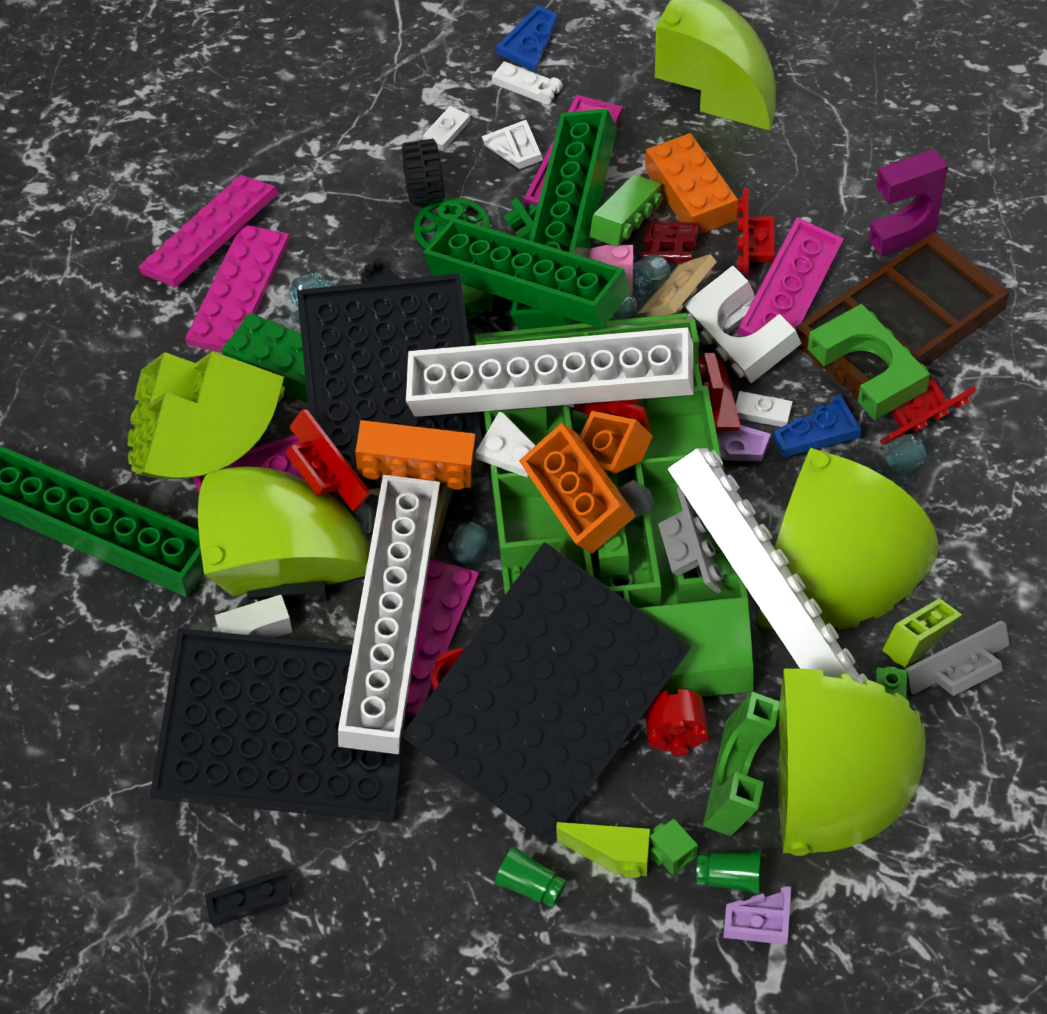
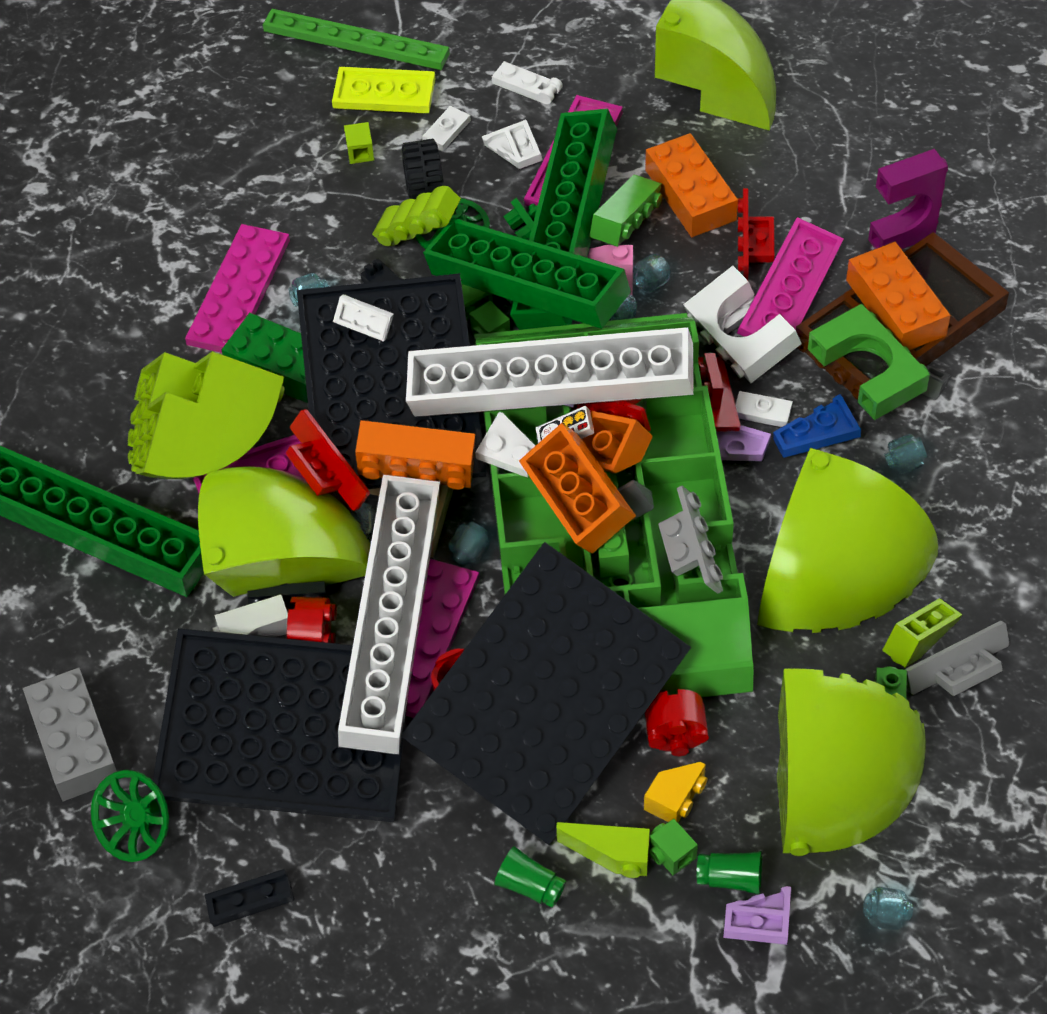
(70, 733): none -> light grey brick
(135, 814): none -> green wheel
(208, 230): dark pink plate -> none
(311, 619): none -> red brick
(356, 39): none -> bright green plate
(359, 143): none -> lime brick
(363, 317): none -> white plate
(383, 90): none -> neon yellow plate
(416, 216): none -> lime brick
(488, 319): none -> bright green brick
(529, 38): blue wing -> none
(577, 420): none -> tile
(671, 235): dark red plate -> none
(673, 790): none -> yellow slope
(678, 287): tan plate -> none
(733, 793): bright green arch -> none
(760, 565): white brick -> none
(887, 908): none -> clear light blue head
(898, 296): none -> orange brick
(919, 409): red bracket -> none

